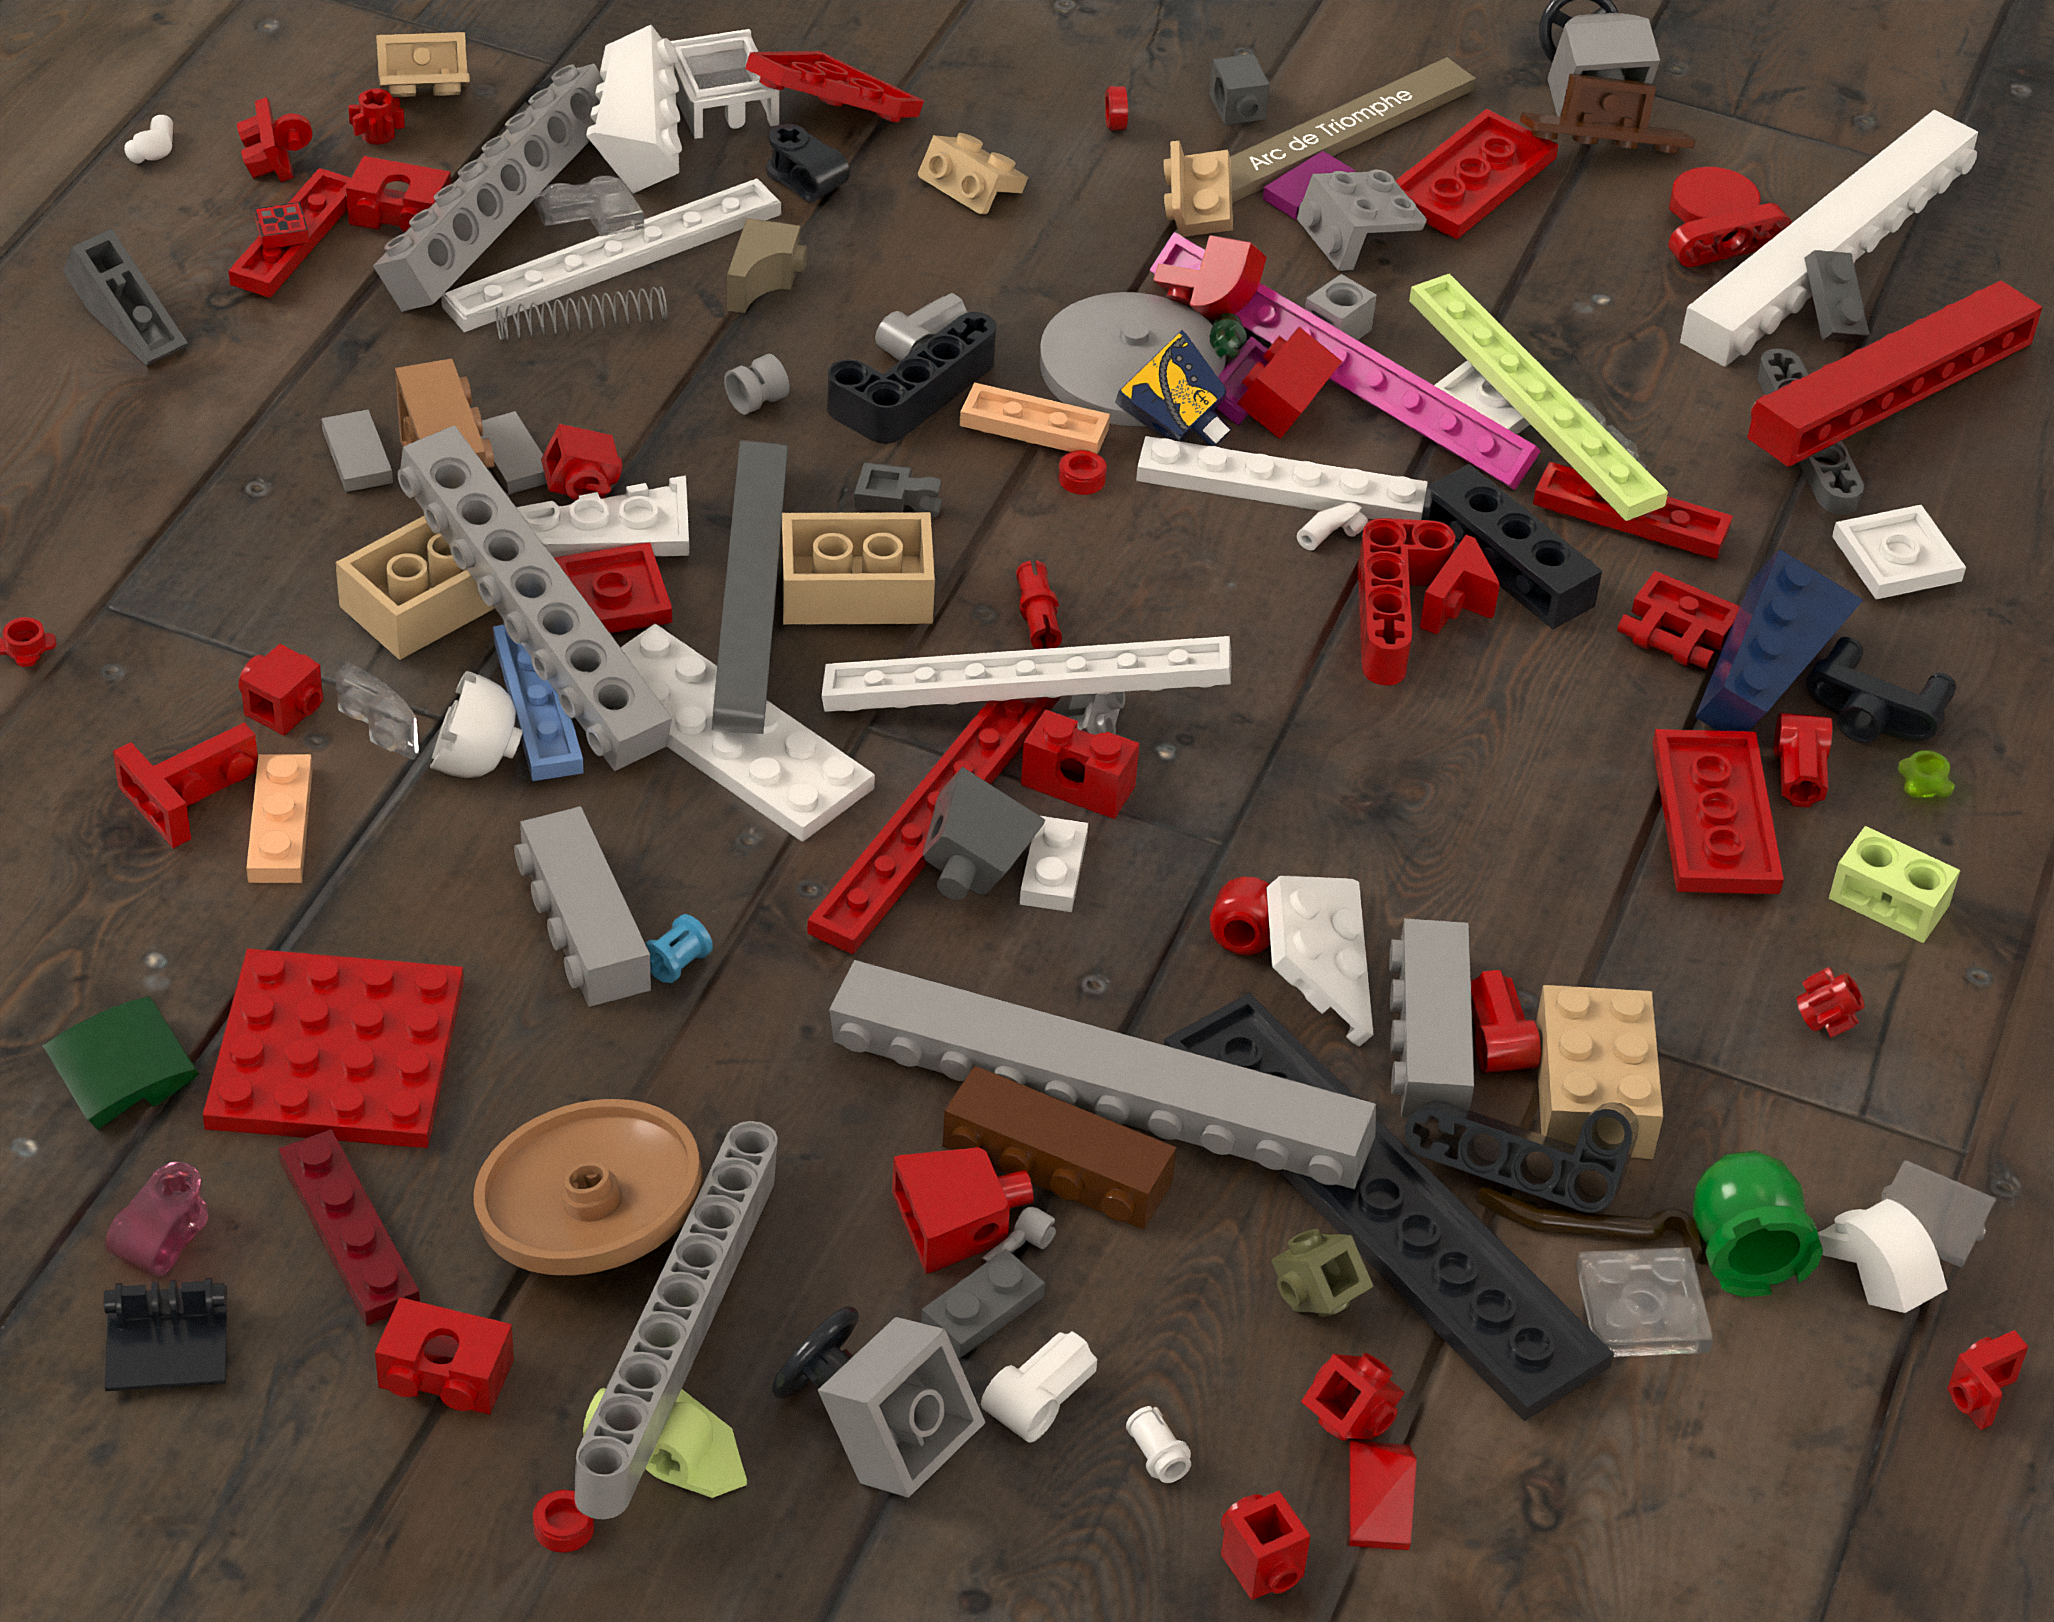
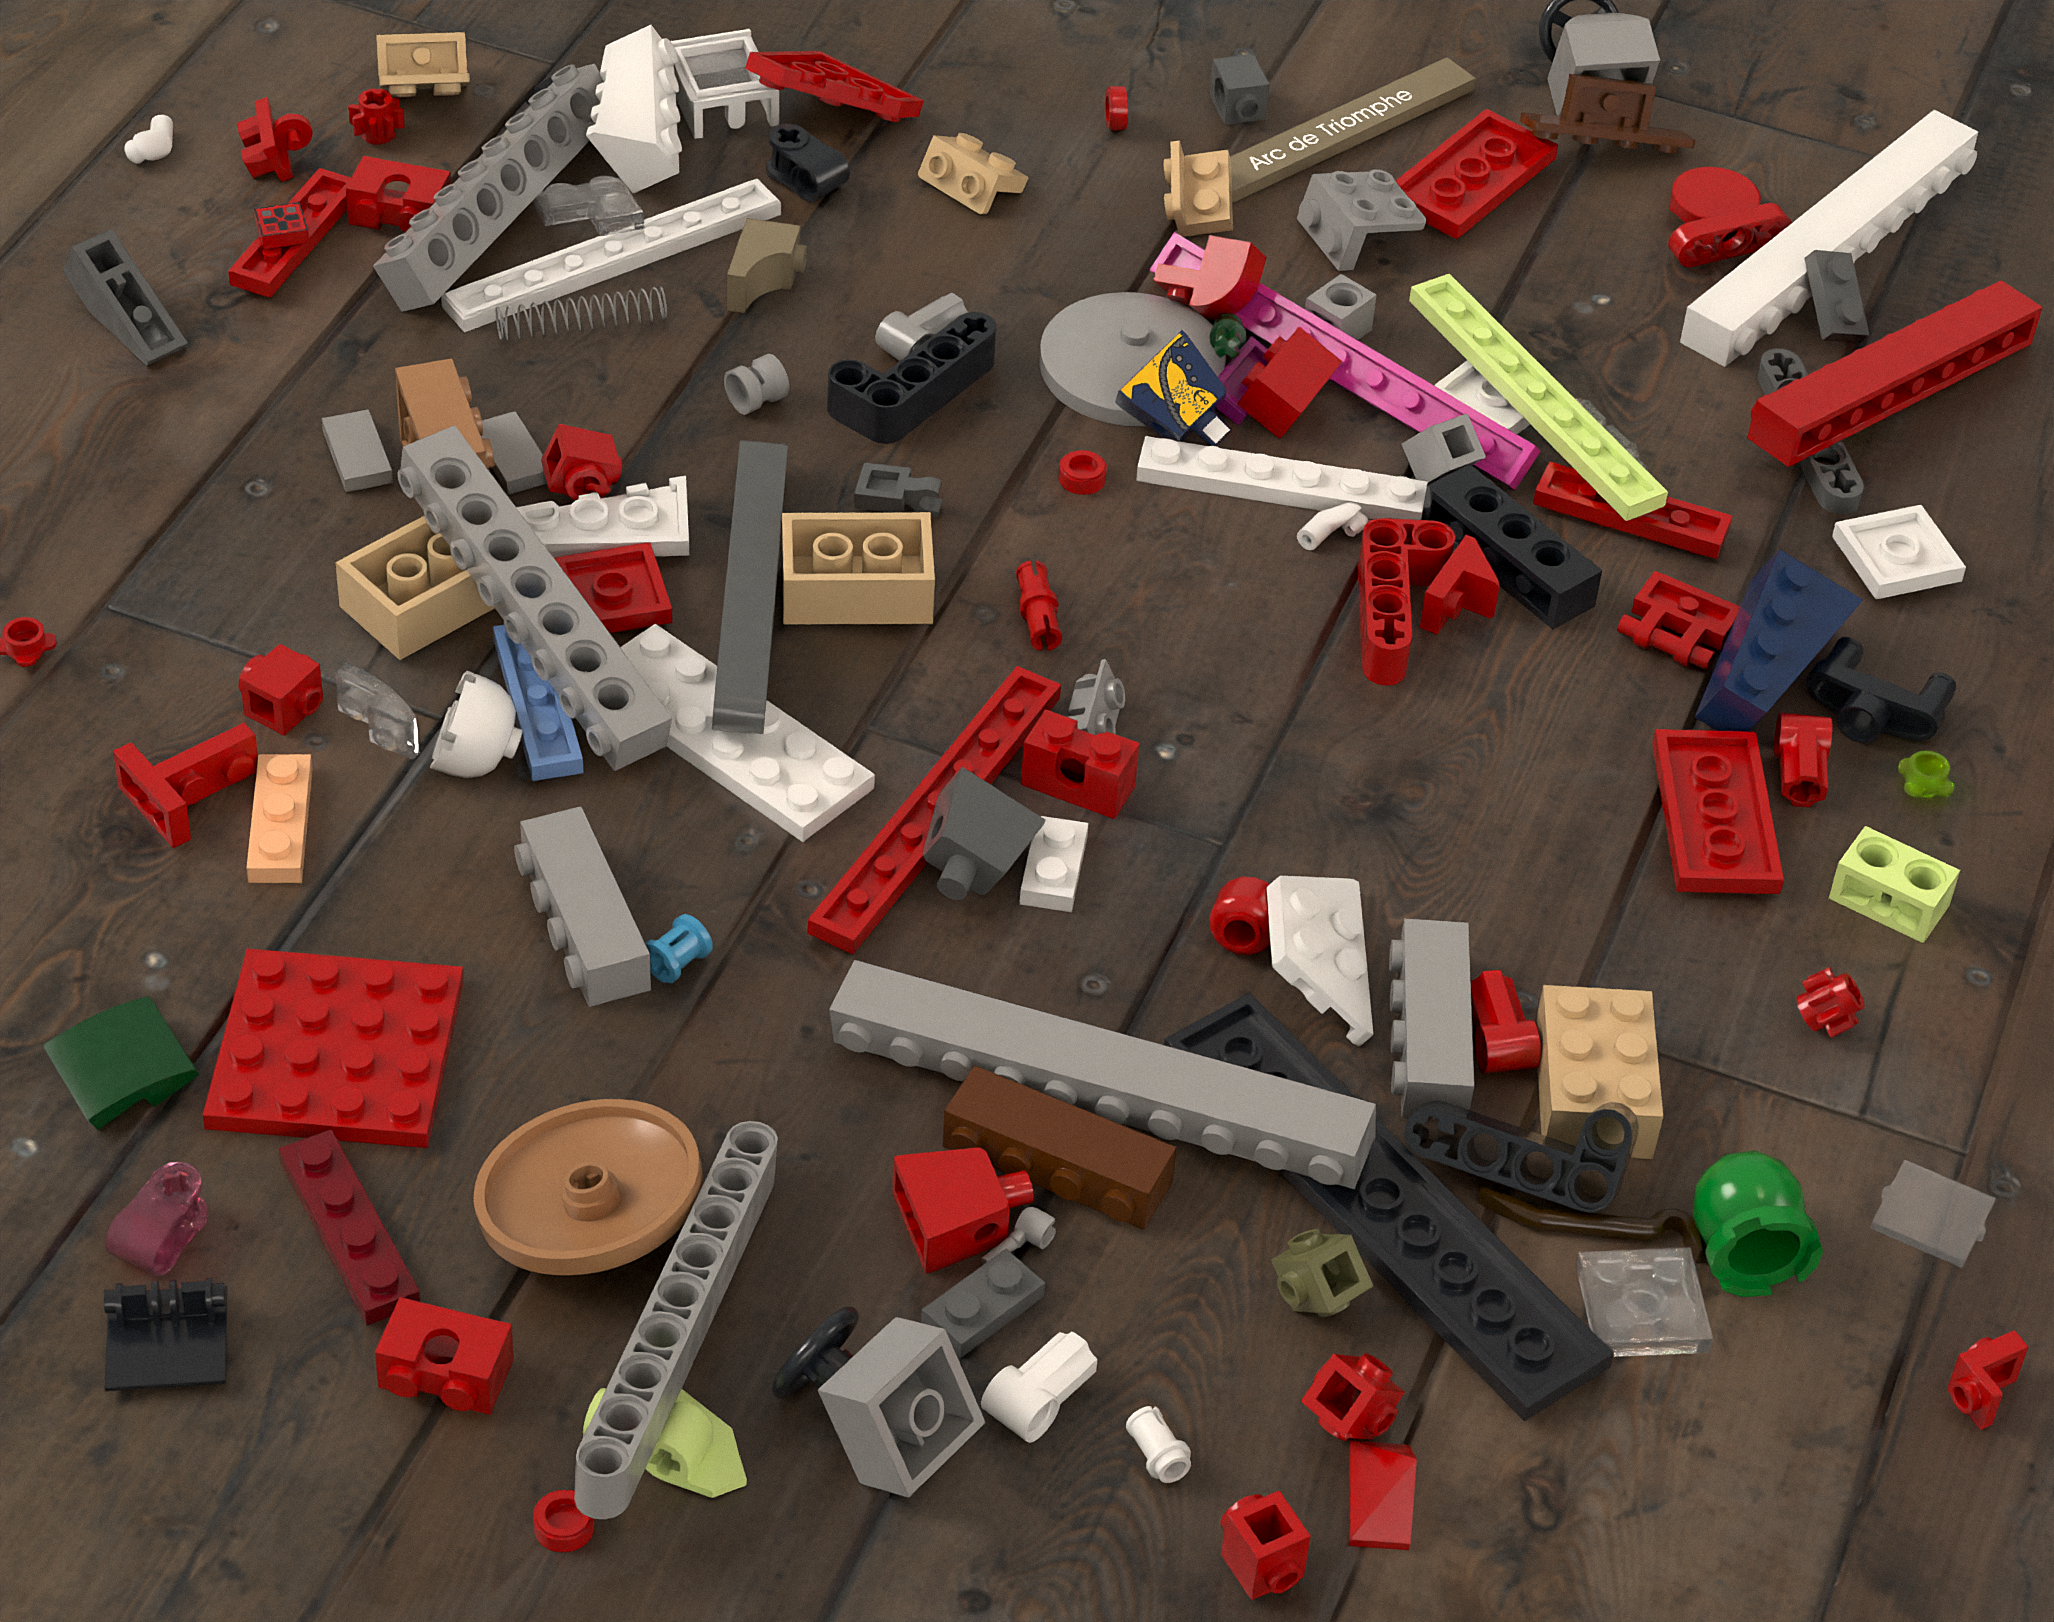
(1027, 674): white plate -> none
(1034, 419): light nougat plate -> none
(1289, 190): magenta tile -> none
(1443, 449): none -> light grey brick
(1891, 1254): white brick -> none

